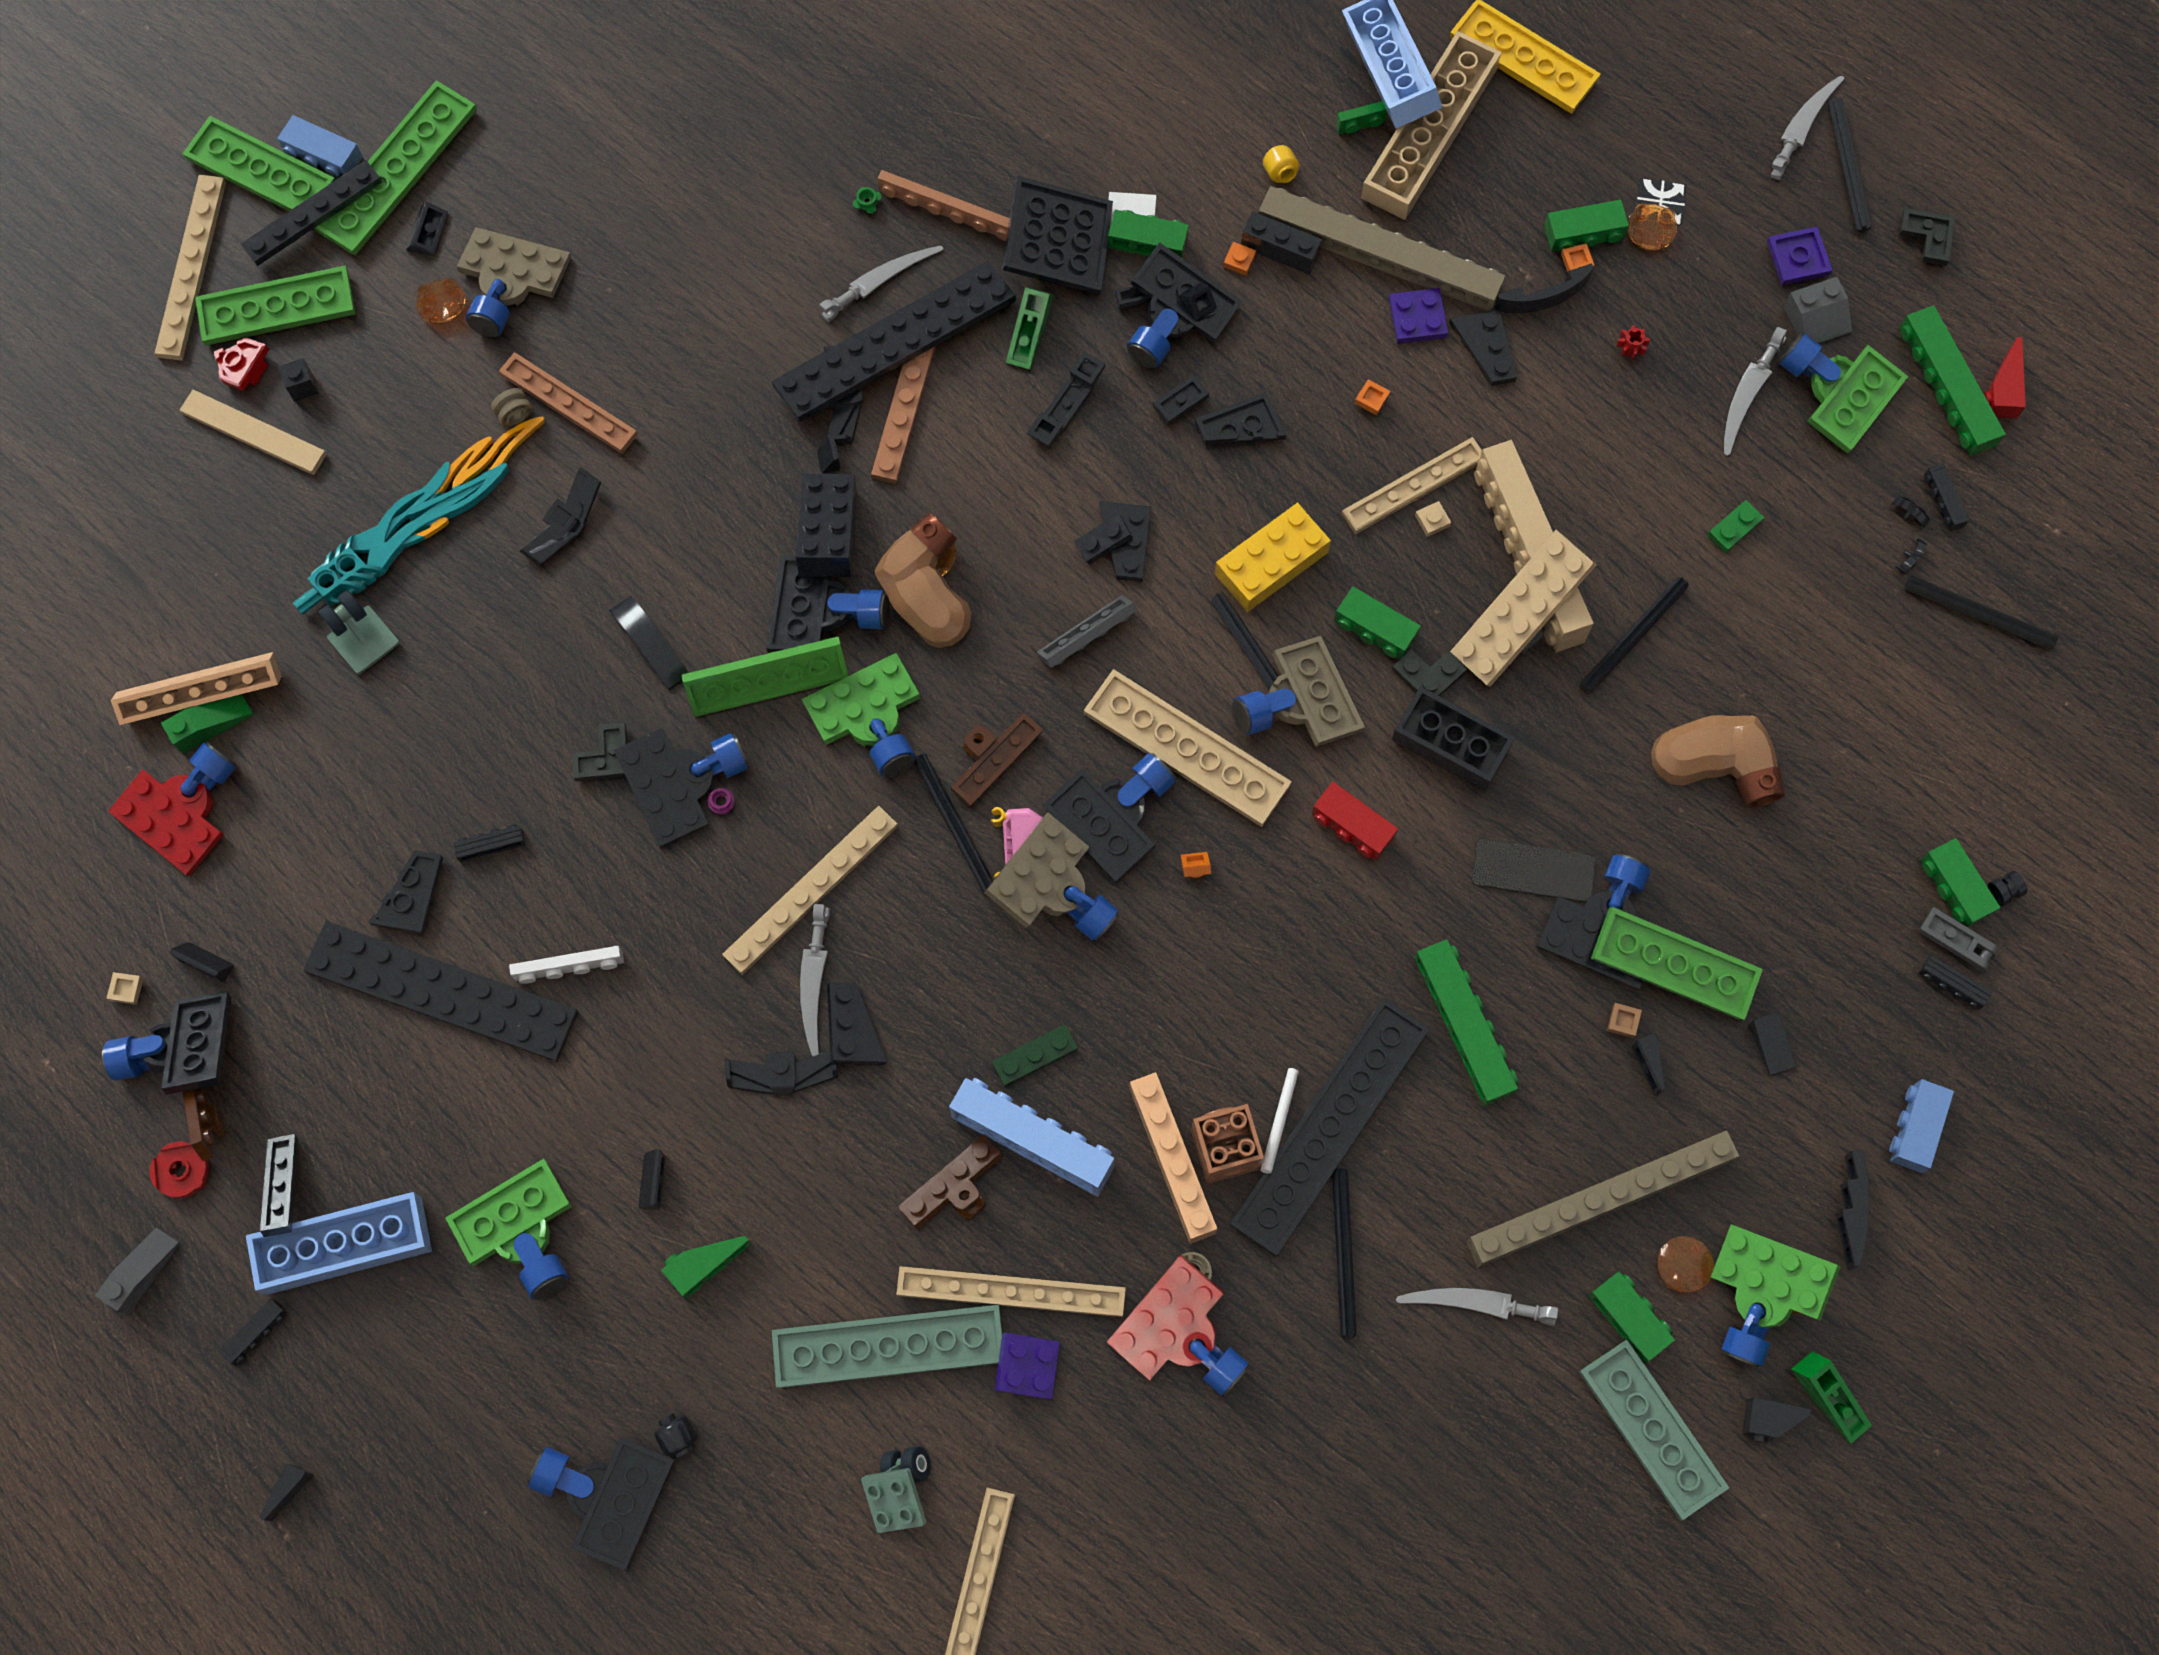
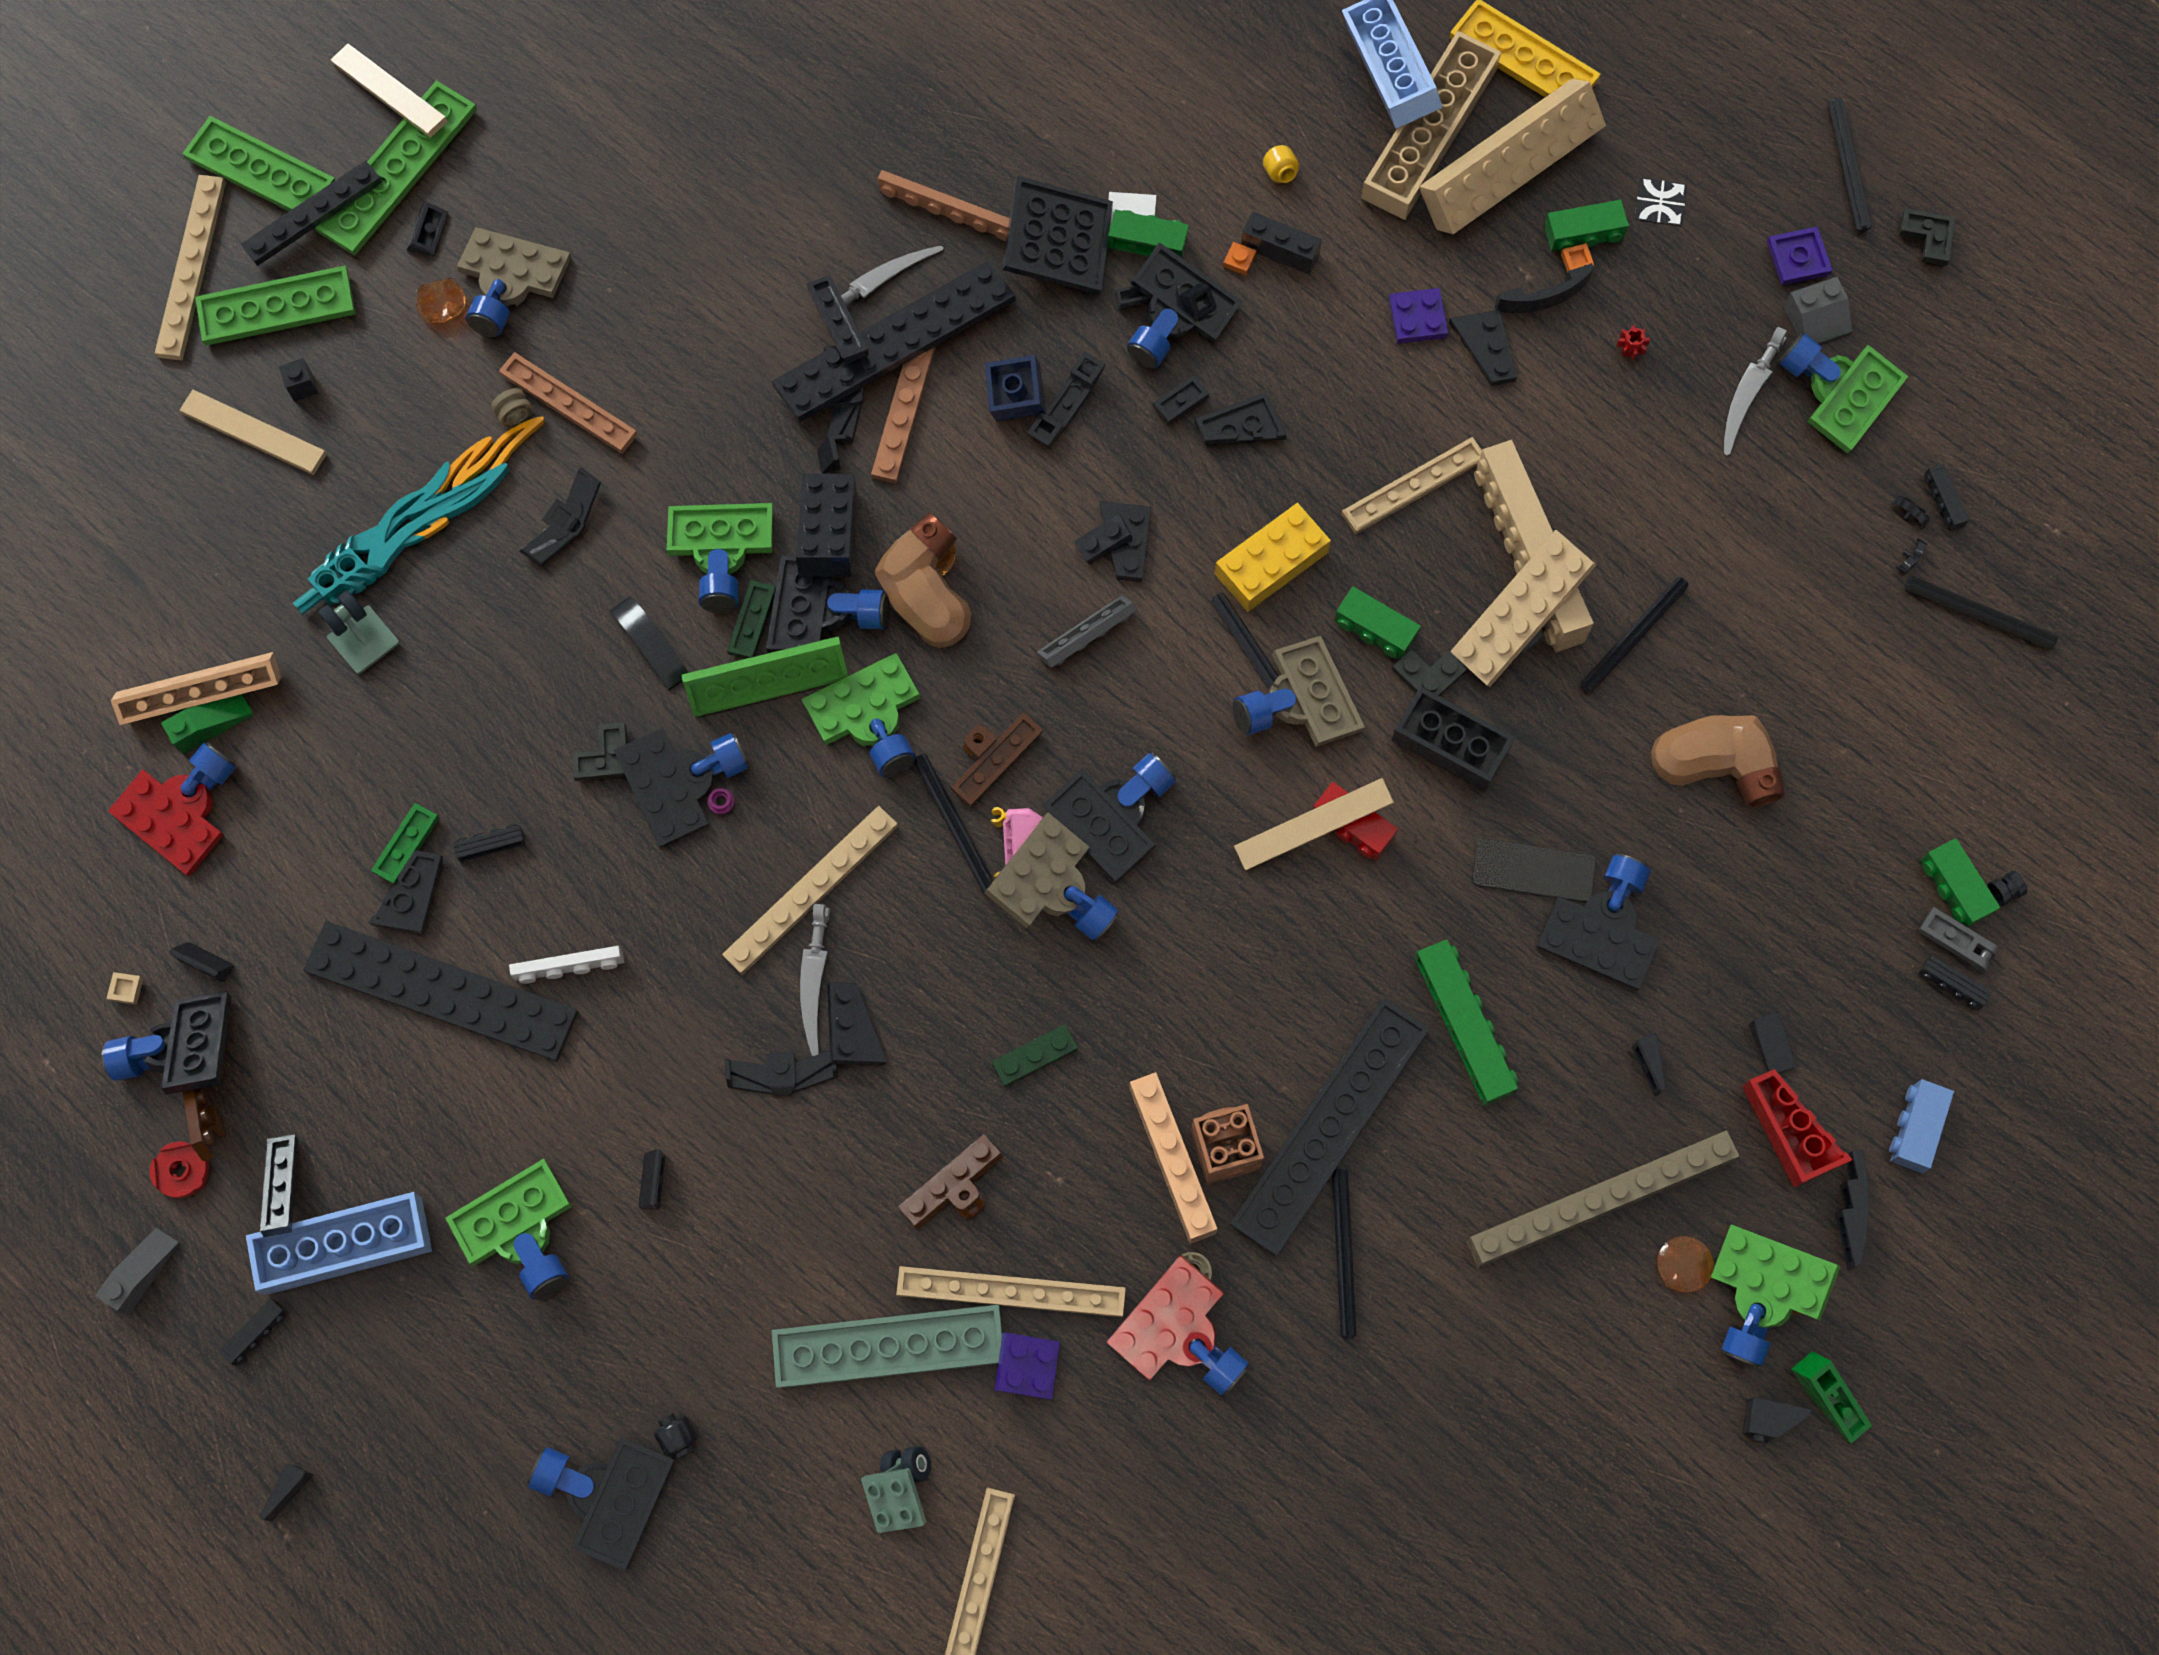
(242, 363): red plate -> none
(319, 147): medium blue brick -> none
(389, 90): none -> tile
(407, 839): none -> green plate
(697, 1266): green slope -> none
(719, 541): none -> bright green plate
(751, 620): none -> dark green plate
(837, 319): none -> black plate
(864, 194): green plate -> none
(1015, 388): none -> dark blue brick
(1029, 327): green slope -> none
(1031, 1136): light blue brick -> none
(1187, 747): tan plate -> none
(1195, 864): orange plate -> none
(1279, 1121): white bar -> none
(1314, 824): none -> tan tile
(1360, 118): green plate -> none
(1372, 397): orange plate -> none
(1386, 250): dark tan brick -> none
(1433, 519): tan plate -> none
(1481, 1300): light grey sword -> none
(1512, 156): none -> tan brick
(1624, 1020): medium nougat plate -> none
(1632, 1316): green brick -> none
(1652, 226): clear orange dish -> none
(1653, 1430): sand green plate -> none
(1676, 963): bright green plate -> none
(1735, 526): green plate -> none
(1793, 1131): none -> red wedge
(1800, 125): light grey sword -> none
(1951, 380): green brick -> none
(2007, 388): red slope -> none

